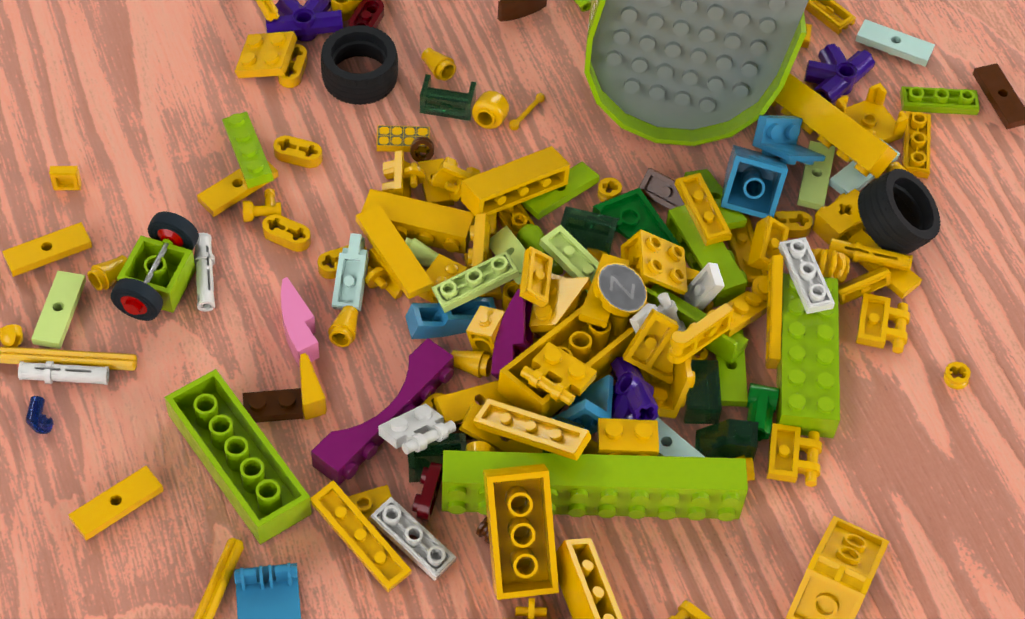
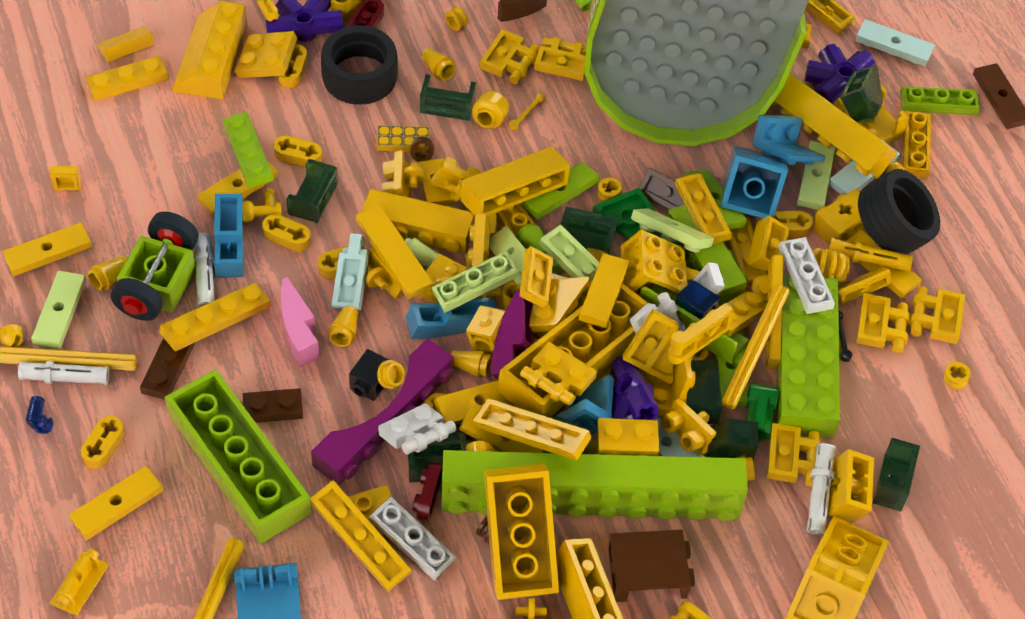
(79, 582): none -> yellow hinge
(99, 440): none -> yellow beam
(126, 44): none -> yellow slope
(127, 78): none -> yellow plate
(165, 370): none -> reddish brown plate
(212, 51): none -> yellow slope
(214, 316): none -> yellow plate
(228, 235): none -> dark azure slope
(312, 395): yellow slope -> none
(314, 191): none -> clear green panel
(363, 376): none -> black brick
(390, 374): none -> yellow plate
(456, 18): none -> yellow bush
(502, 53): none -> yellow plate
(561, 58): none -> yellow plate
(620, 289): tile -> none
(649, 562): none -> reddish brown panel
(672, 229): none -> yellowish green tile
(690, 426): none -> yellow hips
(697, 299): none -> clear blue panel
(755, 347): none -> yellow axle
(822, 477): none -> white pin
(846, 355): none -> black hinge
(852, 486): none -> yellow brick
(863, 94): none -> clear green slope
(896, 474): none -> clear green panel
(946, 317): none -> yellow plate

